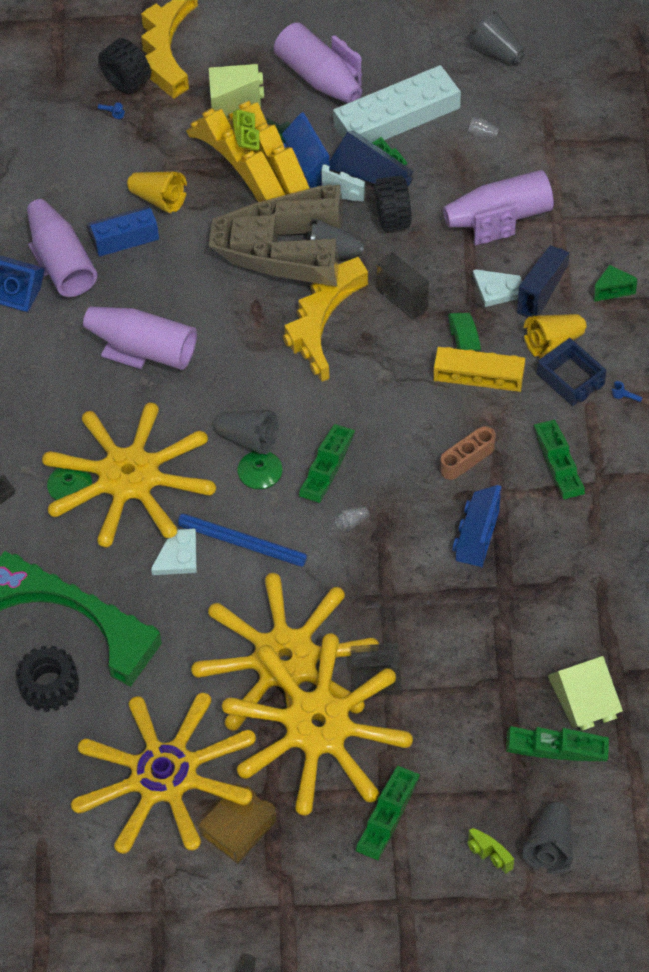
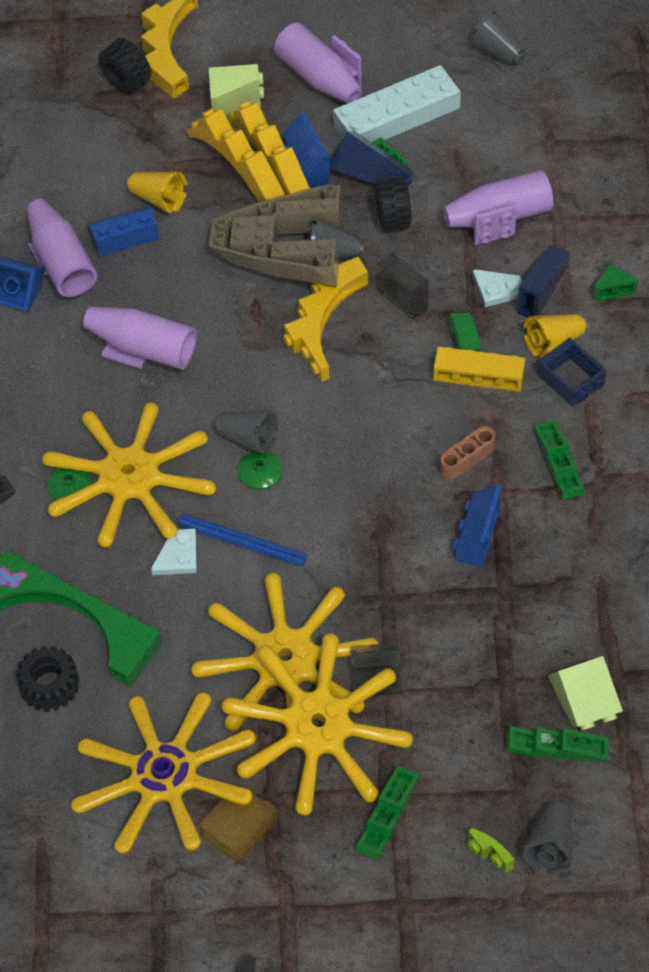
(117, 110): blue hand -> none
(245, 130): lime slope -> none
(280, 127): clear green hand -> none
(327, 463): green slope -> none
(350, 518): clear cone -> none
(351, 188): light aqua wing -> none
(482, 128): clear cone -> none
(621, 392): blue hand -> none

